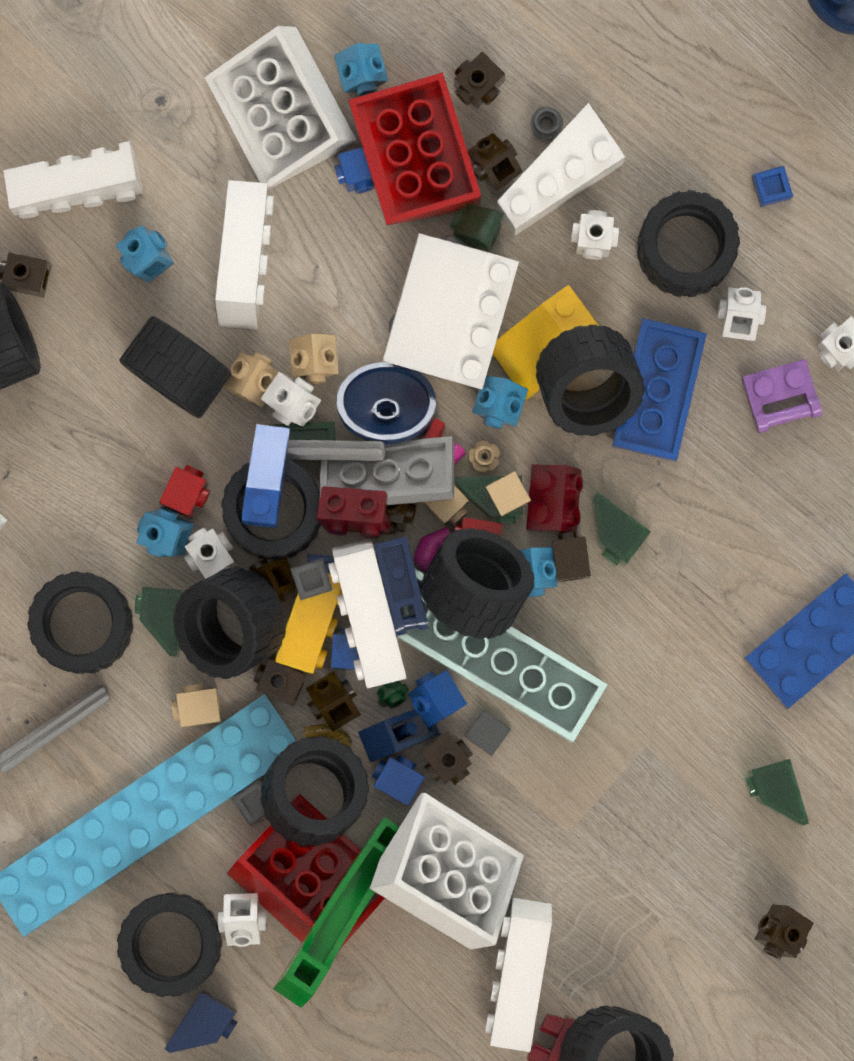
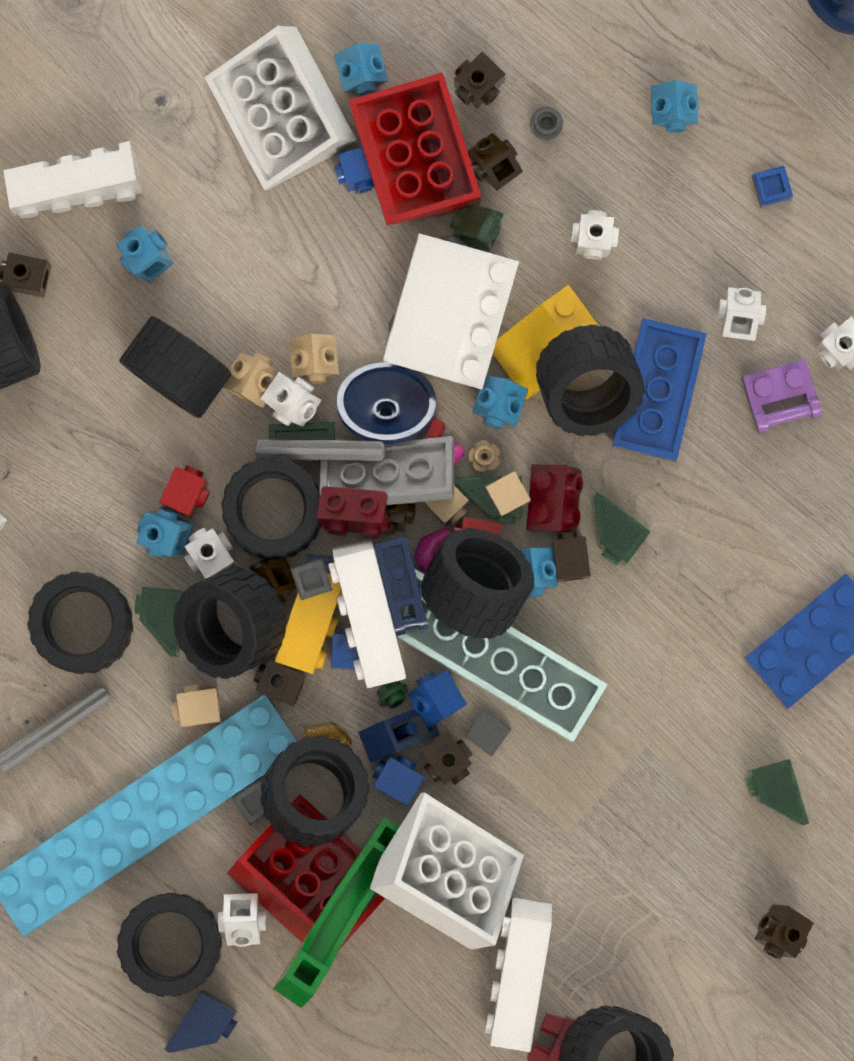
(242, 254): white wedge -> none
(265, 476): slope -> none
(333, 701): dark brown brick -> none
(562, 171): white wedge -> none
(674, 105): none -> dark azure brick
(706, 209): black tyre -> none

